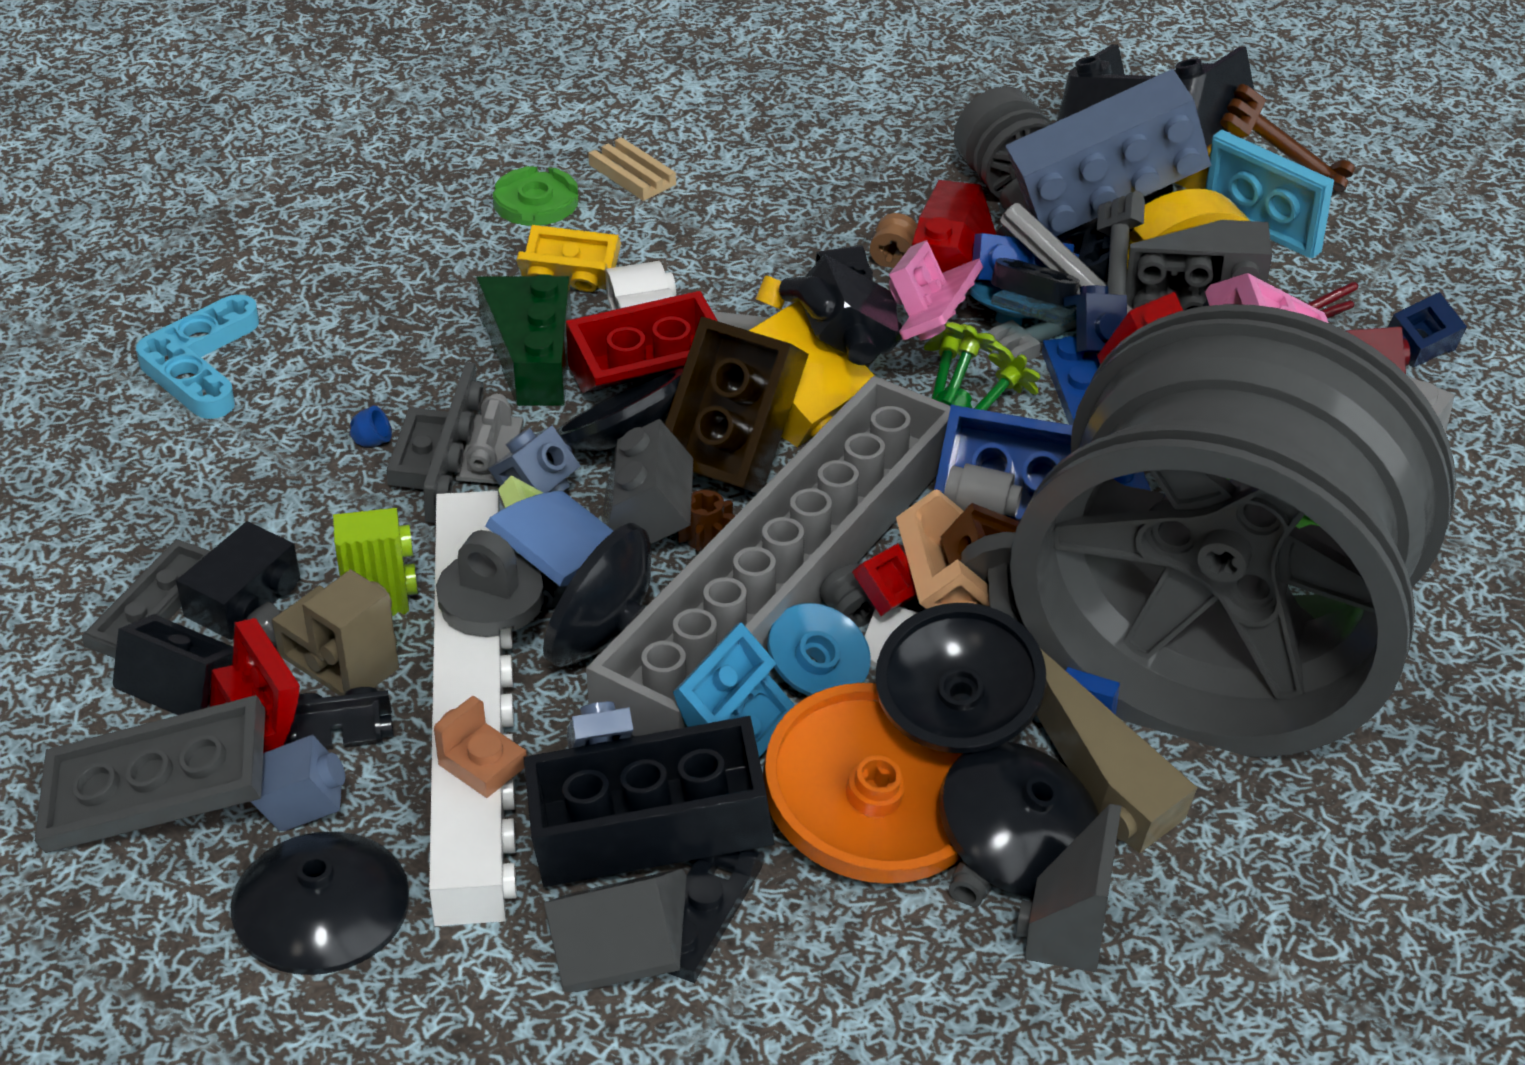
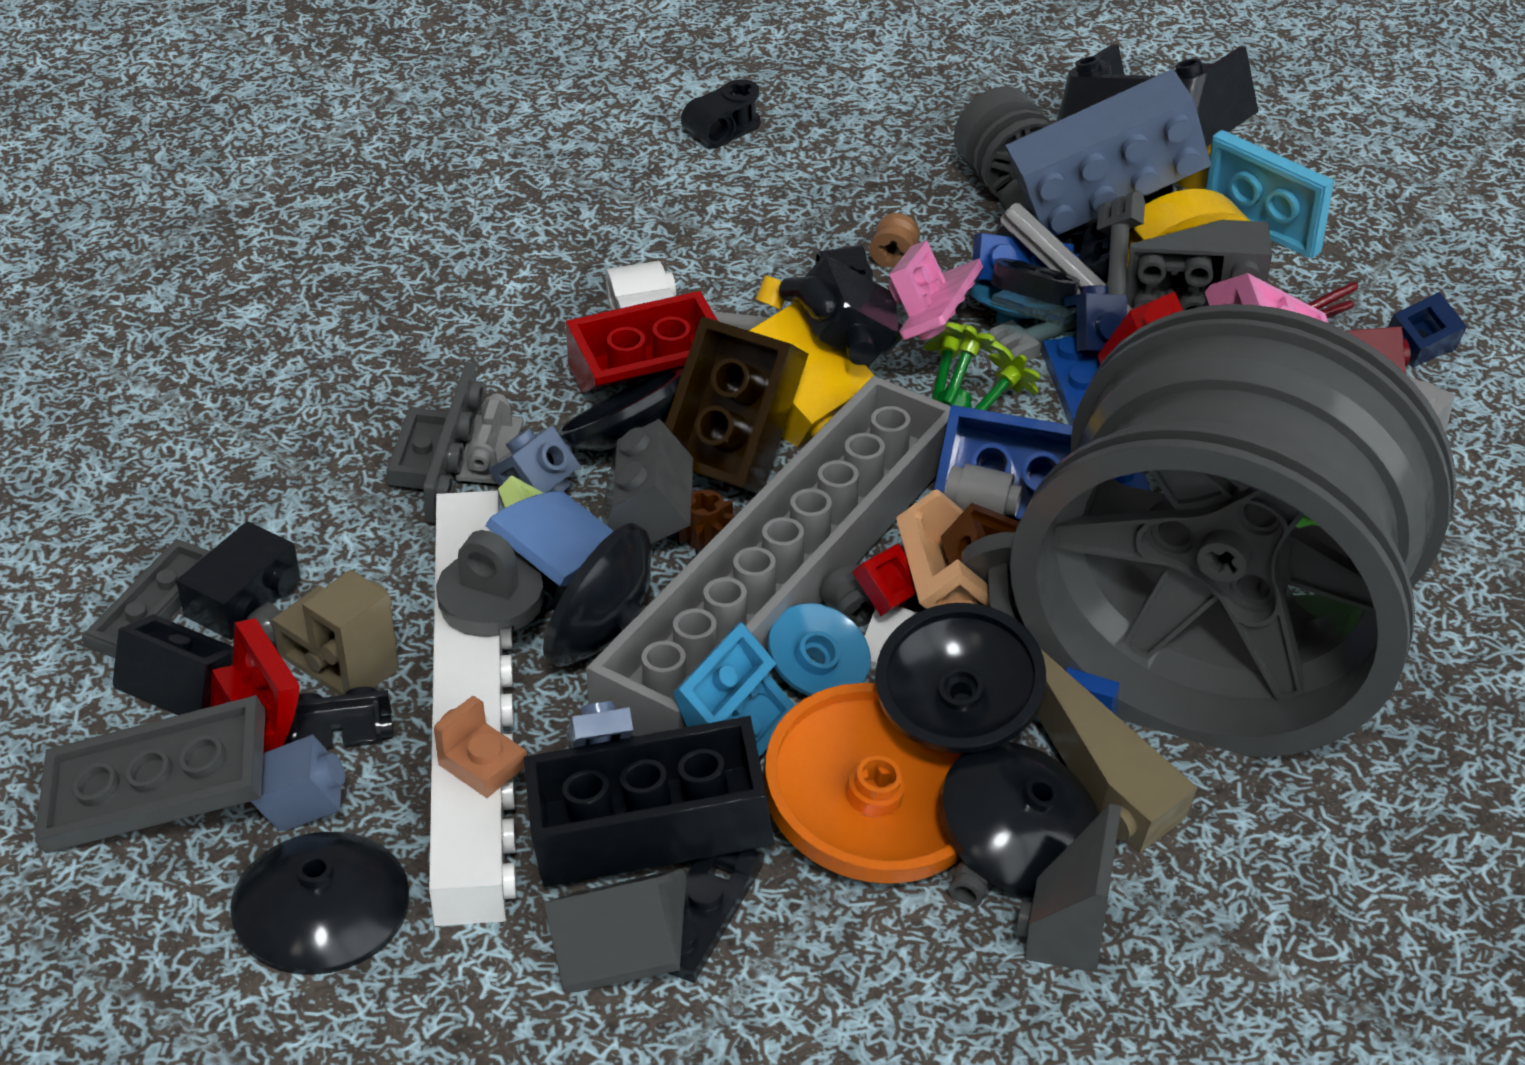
(224, 323): medium azure beam -> none
(370, 427): blue hinge -> none
(375, 549): lime brick -> none
(529, 333): dark green wedge -> none
(536, 205): bright green tile -> none
(571, 254): yellow bracket -> none
(637, 165): tan tile -> none
(721, 115): none -> black piece
(951, 221): red wedge -> none
(1247, 117): reddish brown hinge -> none

